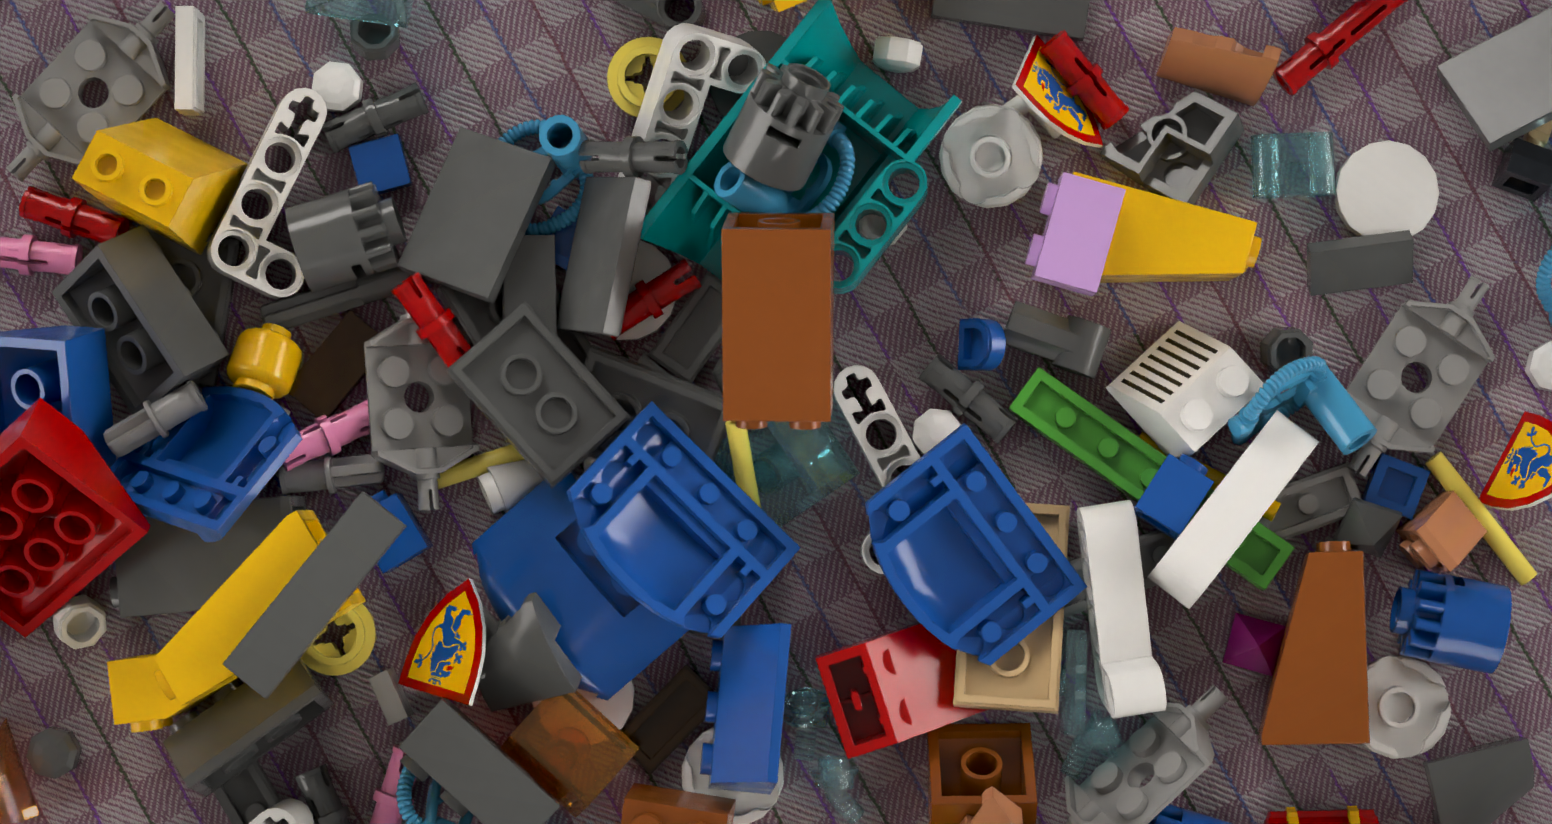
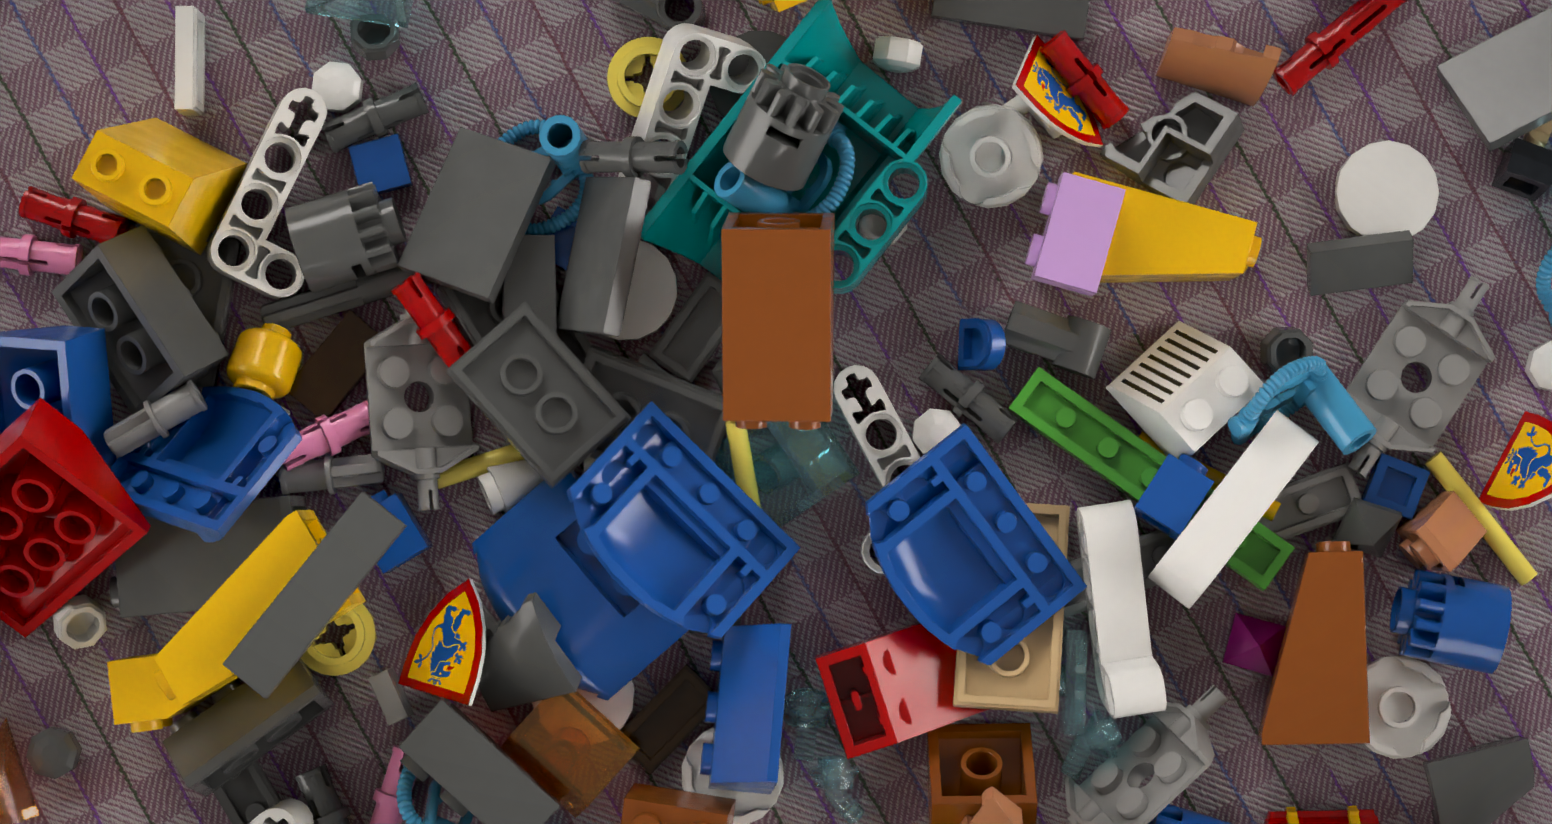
(104, 50): light grey plate -> none
(656, 294): red pin -> none
(1293, 165): clear light blue piece -> none

